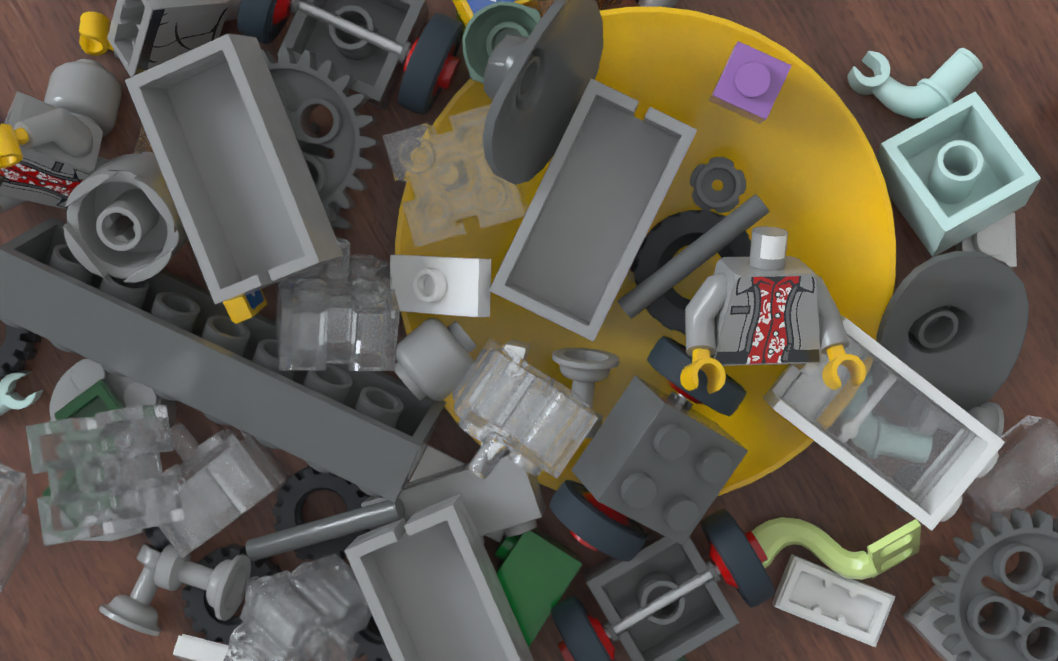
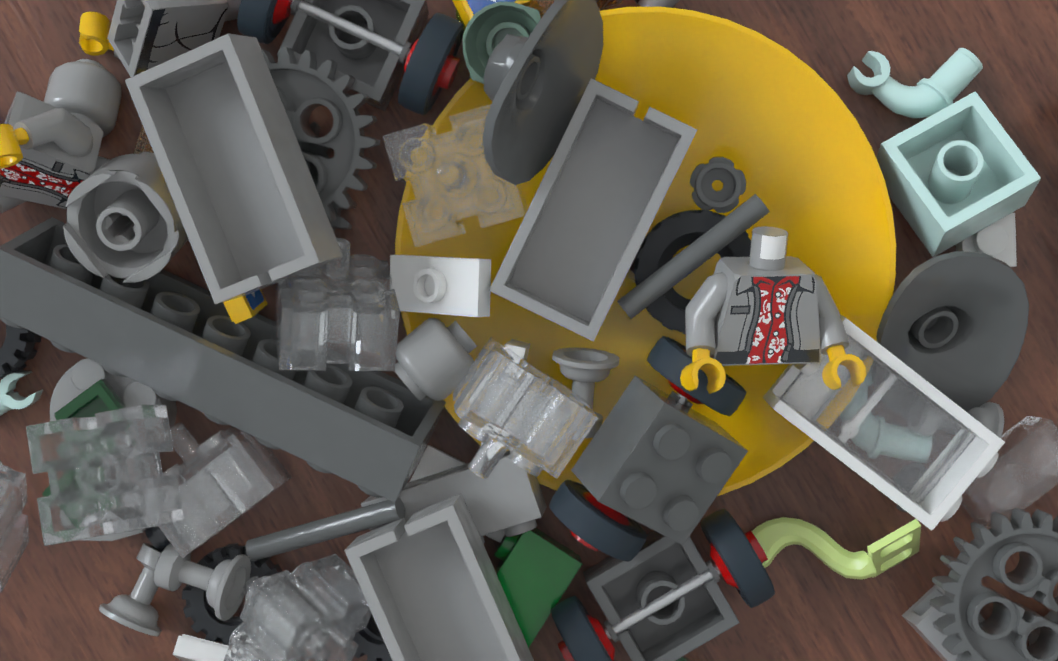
(291, 500): black tyre -> none
(750, 82): medium lavender brick -> none
(833, 600): white plate -> none

